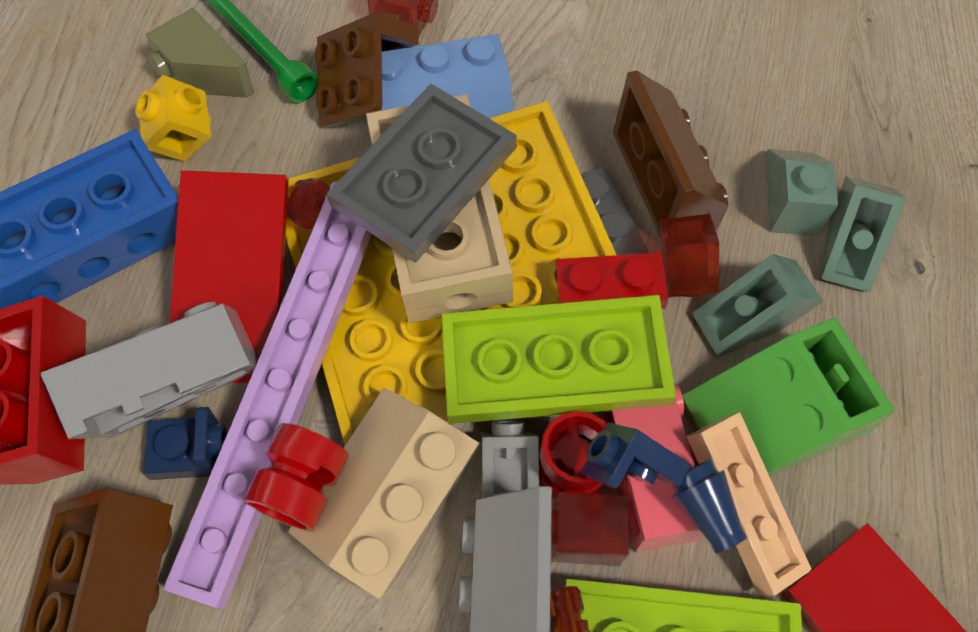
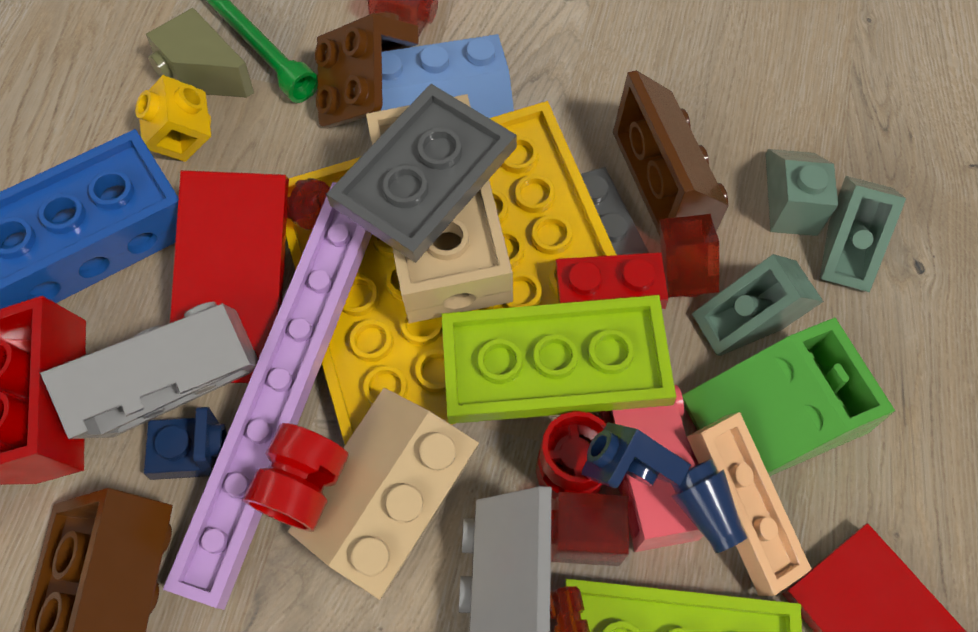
(508, 458): light grey bracket -> none

